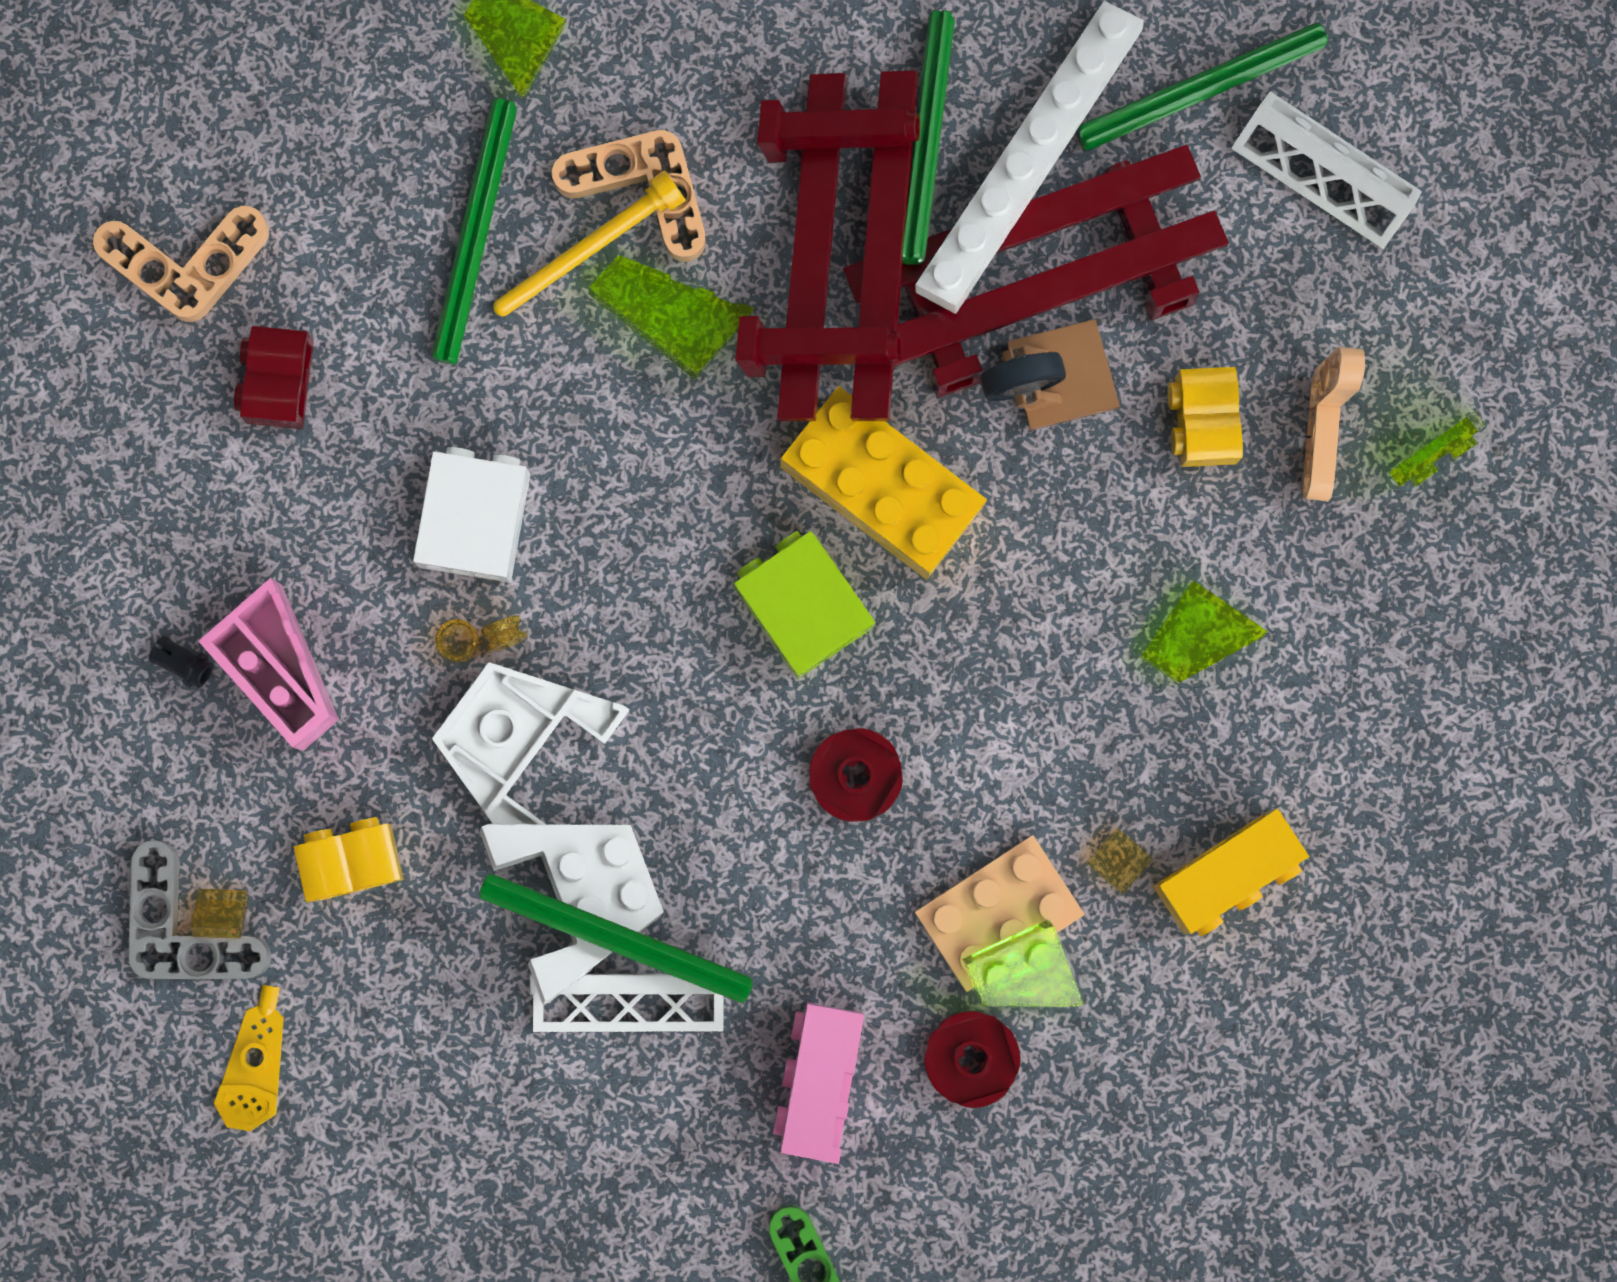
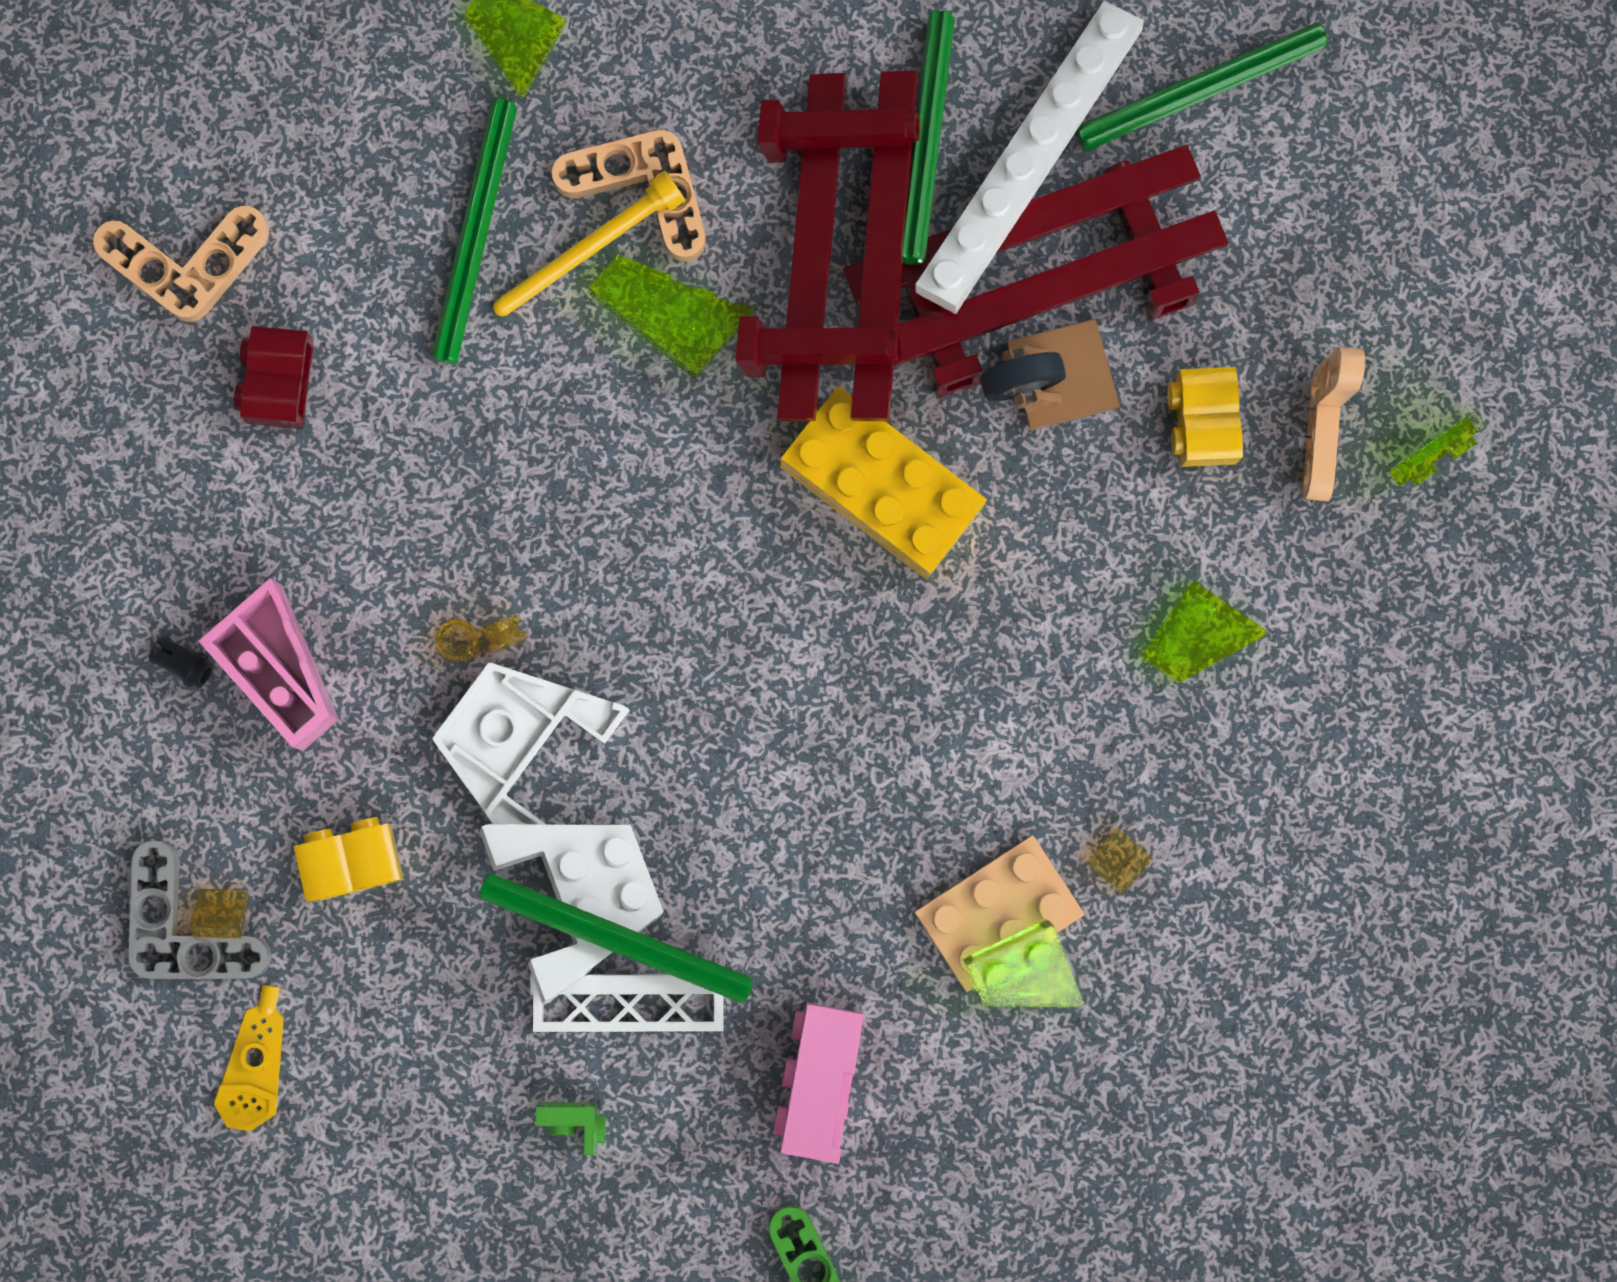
(472, 515): white brick -> none
(565, 1116): none -> bright green bracket
(803, 603): lime brick -> none
(848, 749): dark red plate -> none
(996, 1071): dark red plate -> none
(1232, 873): yellow brick -> none
(1335, 155): white fence -> none

